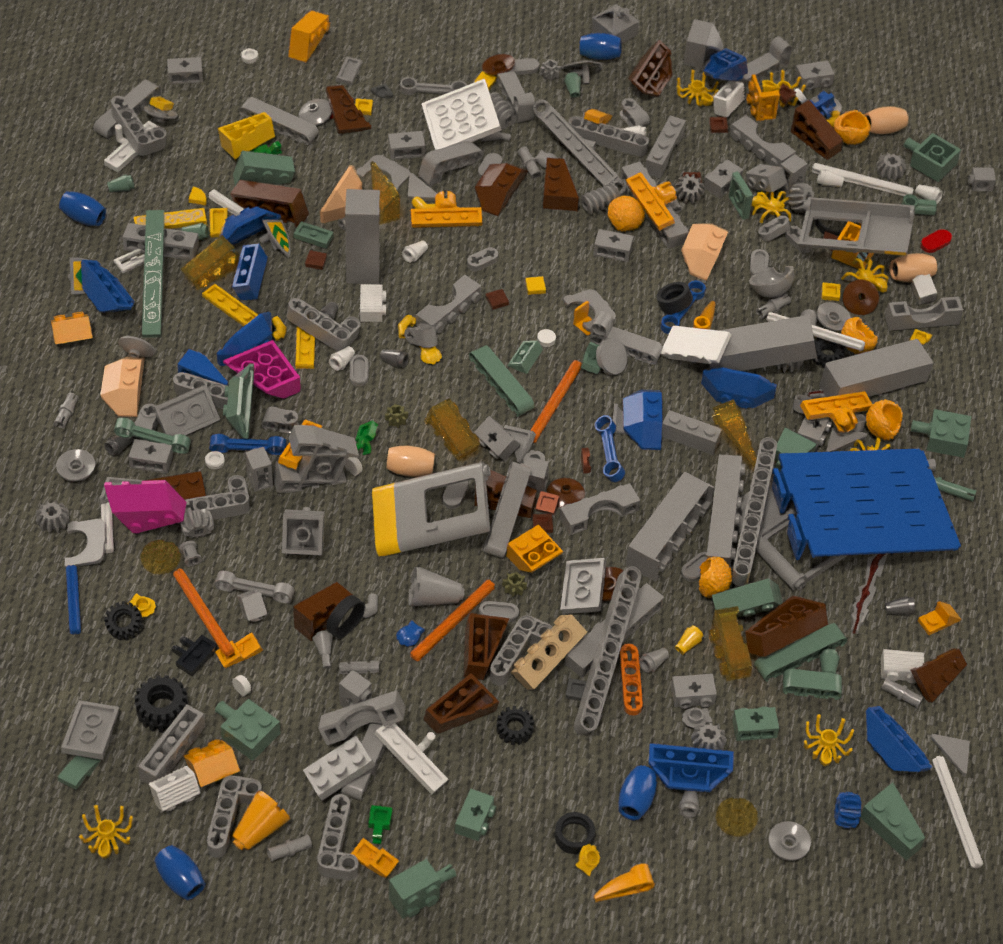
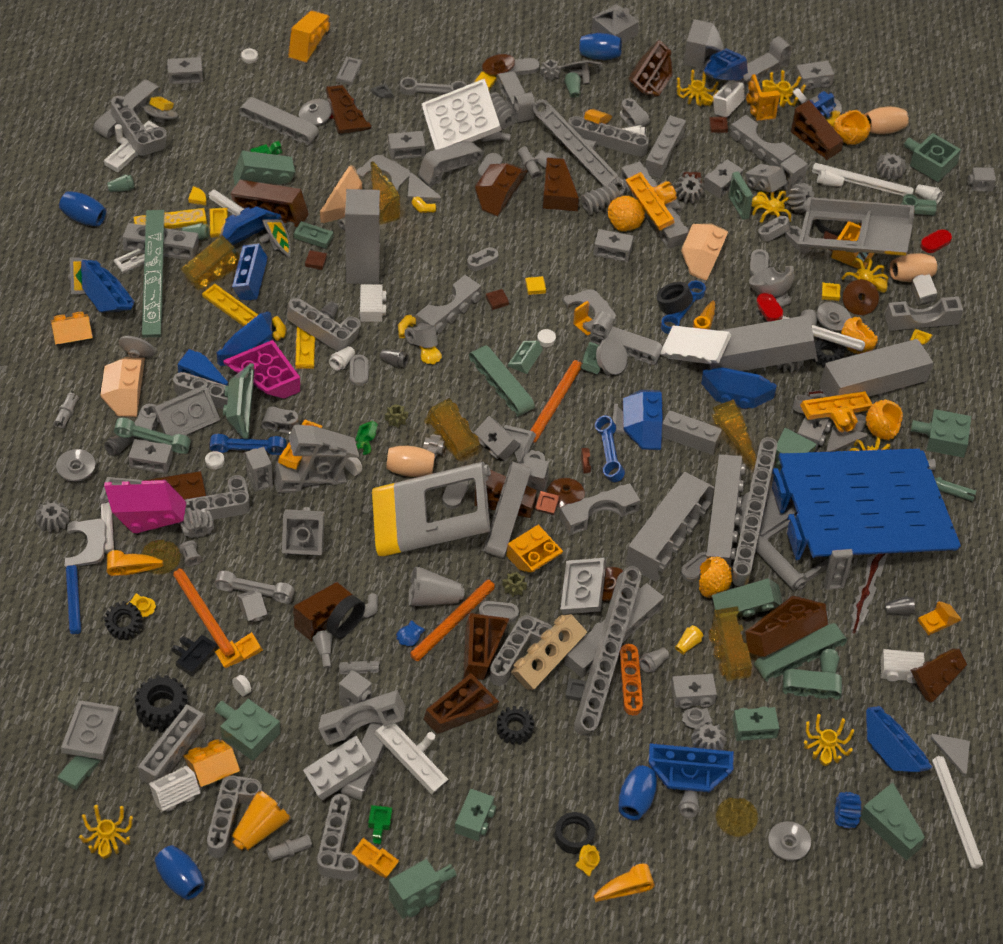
(127, 564): none -> light orange piece
(246, 134): yellow wedge -> none
(364, 105): yellow tile -> none
(414, 251): white cone -> none
(434, 444): none -> light grey gear
(446, 214): light orange plate -> none
(544, 520): copper tile -> none
(769, 307): none -> red tile
(786, 94): copper tile -> none
(838, 569): none -> light grey tile
(902, 692): light grey pin -> none

